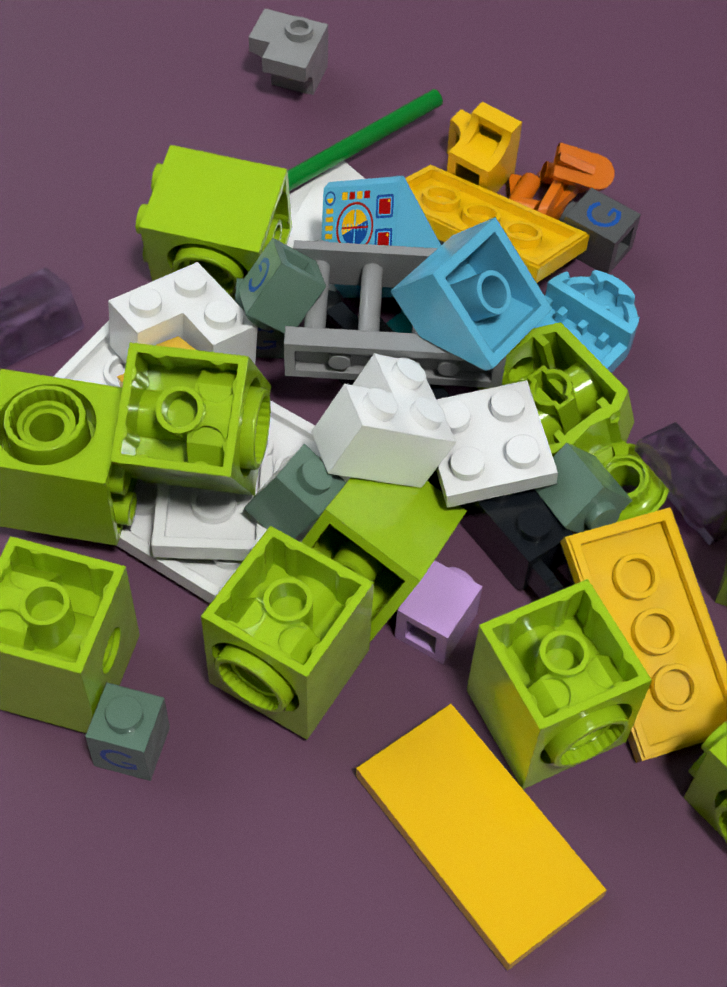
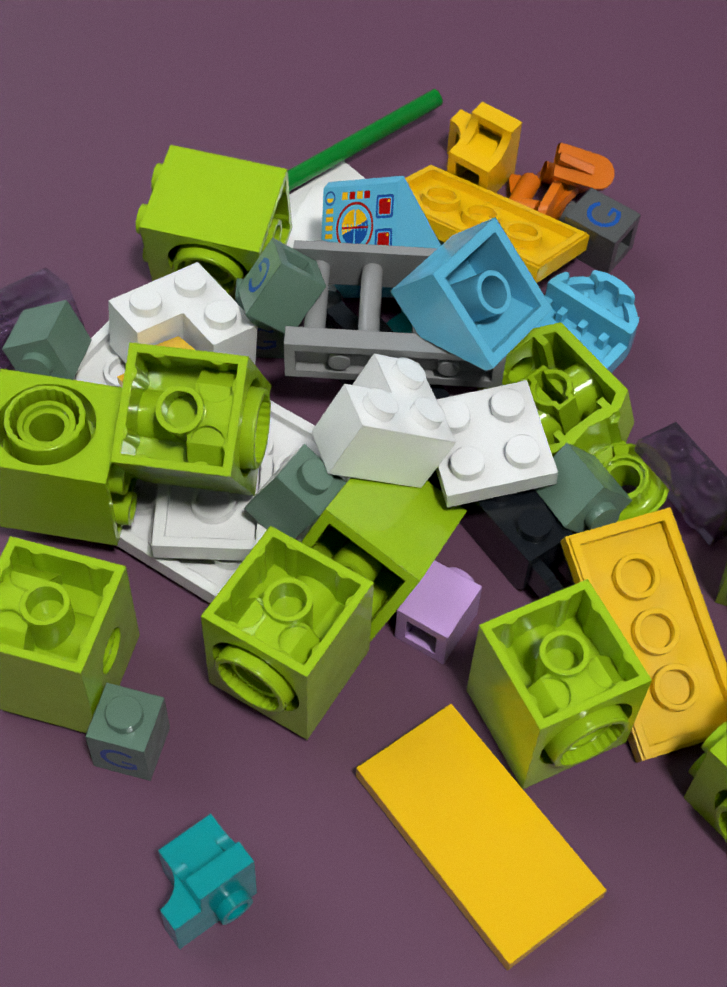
(48, 341): none -> sand green brick
(209, 878): none -> teal brick
(291, 50): light grey brick -> none

